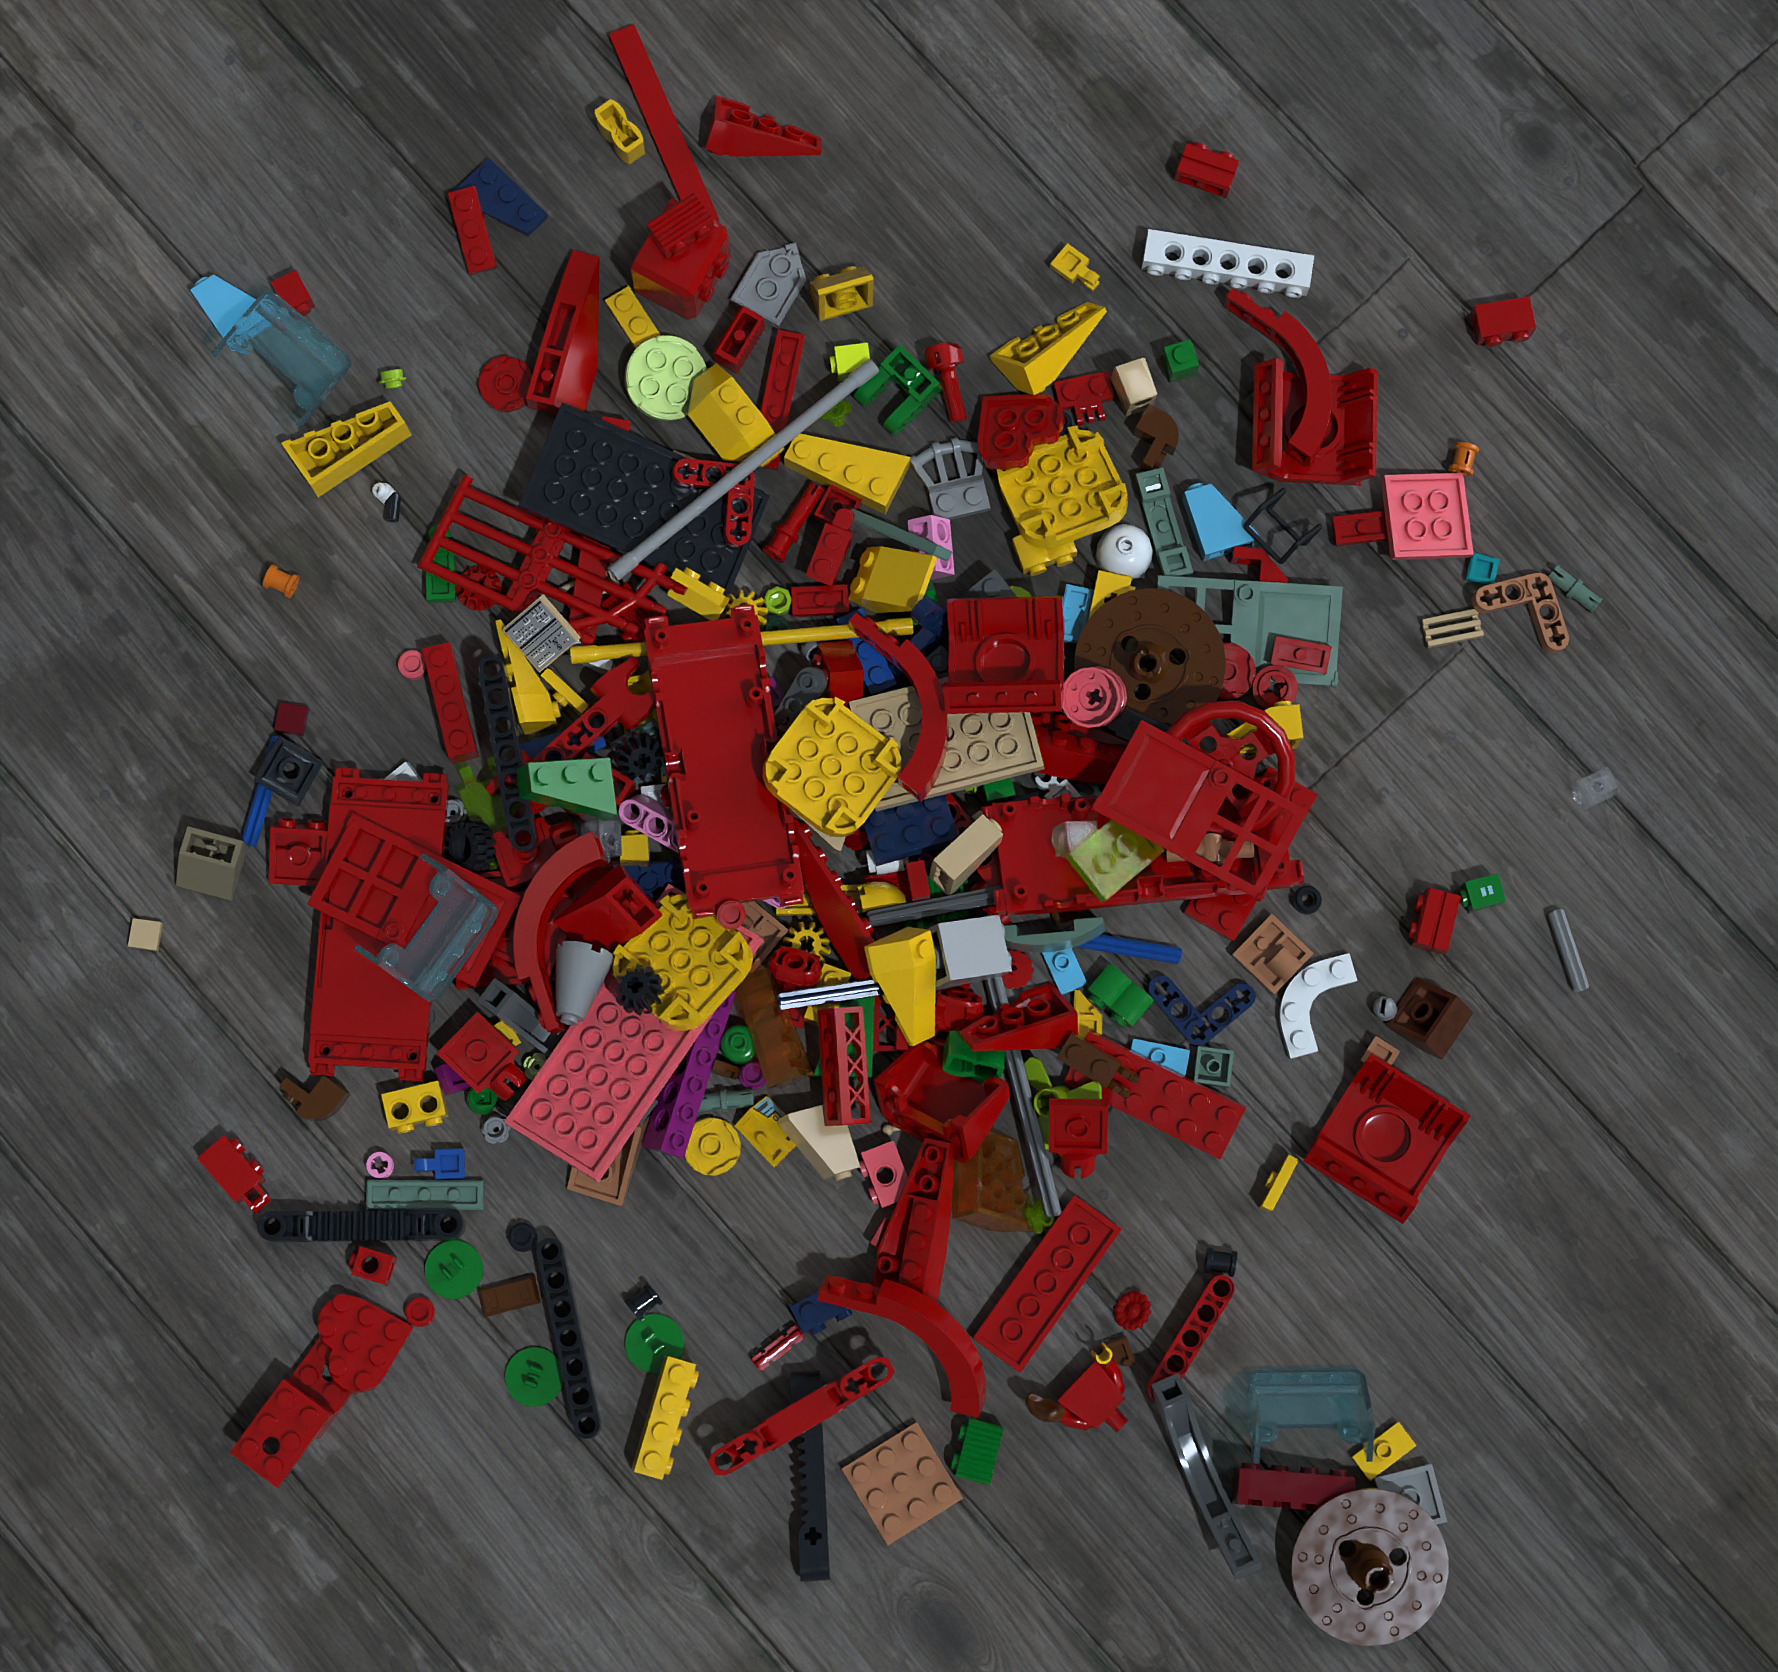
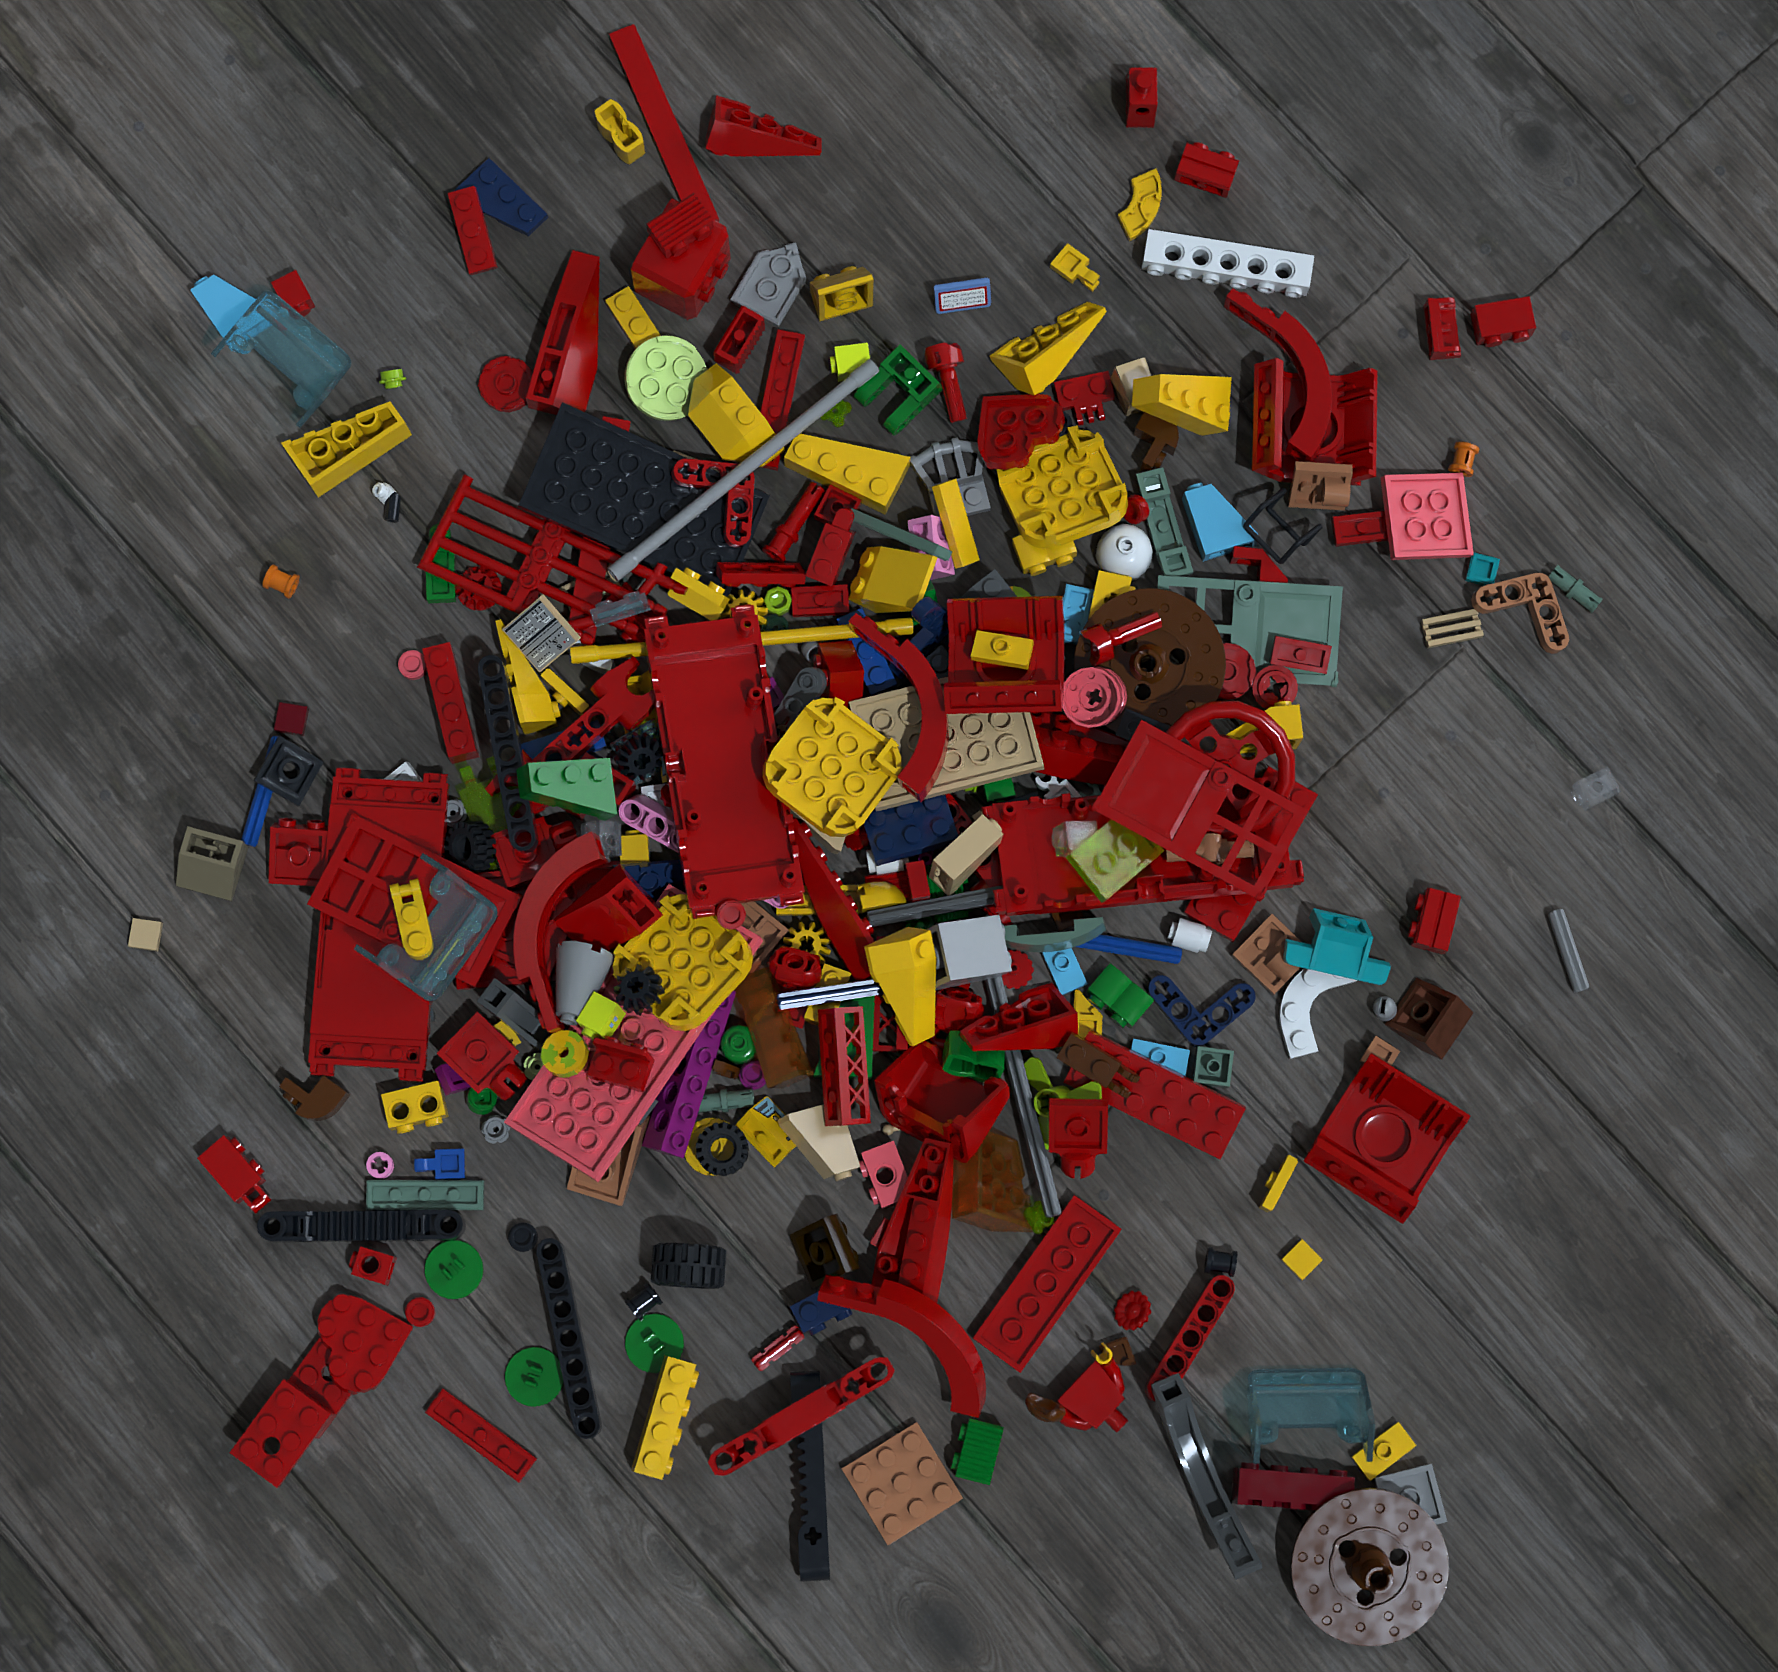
(412, 920): none -> yellow plate
(481, 1435): none -> red tile
(509, 1295): reddish brown tile -> none
(558, 1043): none -> yellow piece
(600, 1017): none -> neon yellow brick
(620, 1064): none -> red bracket
(630, 605): none -> clear light blue plate
(688, 1265): none -> black tyre
(728, 1166): none -> black tyre
(760, 574): none -> red plate
(825, 1250): none -> dark brown brick
(955, 523): none -> yellow tile
(962, 295): none -> slope
(1002, 650): none -> yellow plate
(1103, 641): none -> red piece
(1137, 509): none -> red tile
(1141, 93): none -> red torso
(1144, 204): none -> yellow tile
(1180, 361): green brick -> none
(1186, 401): none -> yellow wedge
(1189, 935): none -> white brick
(1301, 1259): none -> yellow tile
(1309, 891): black plate -> none
(1320, 486): none -> nougat plate
(1338, 949): none -> teal plate
(1441, 328): none -> red hinge
(1482, 893): green brick -> none

